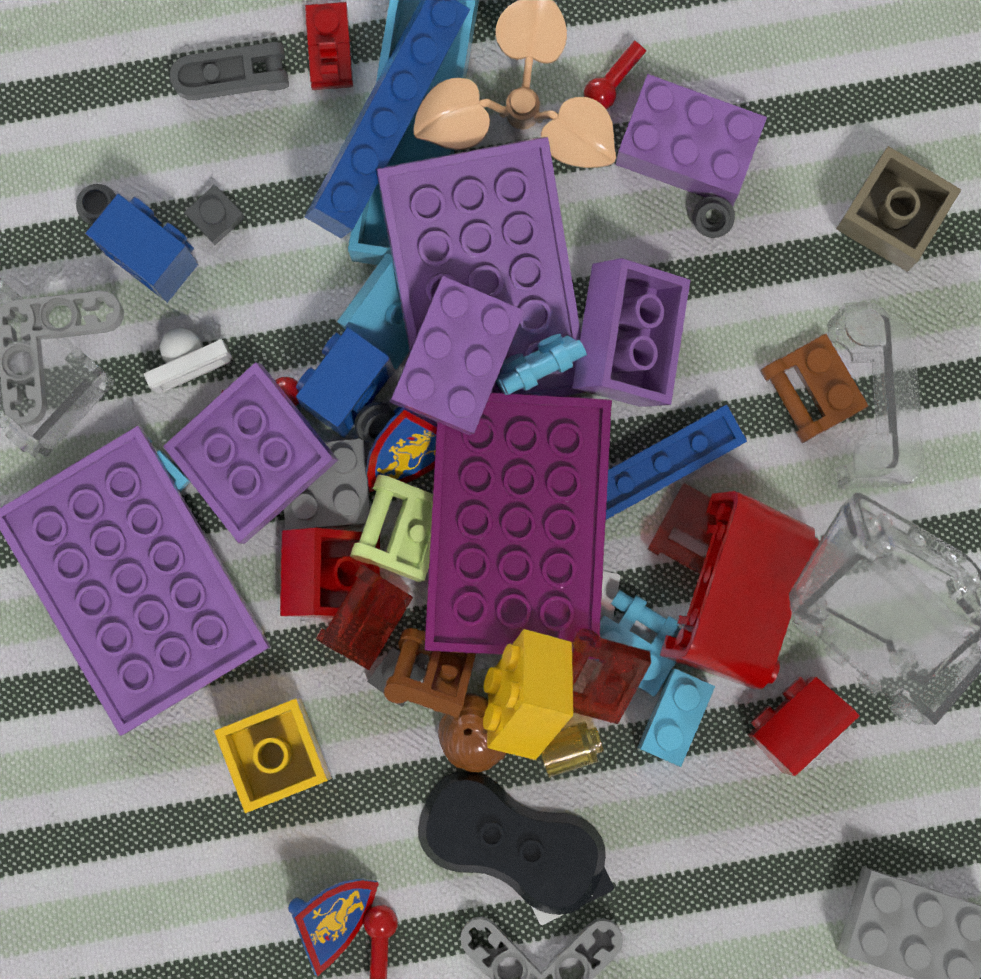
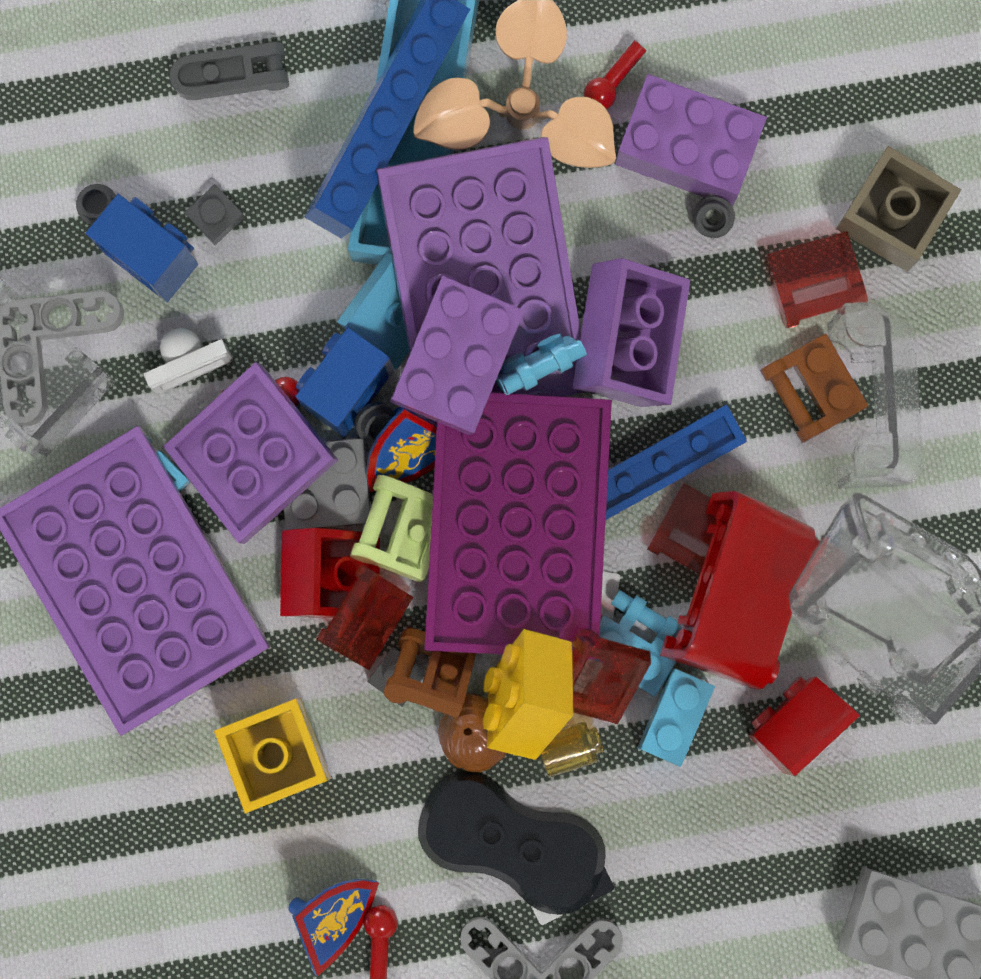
(329, 46): red plate -> none
(811, 266): none -> clear red plate

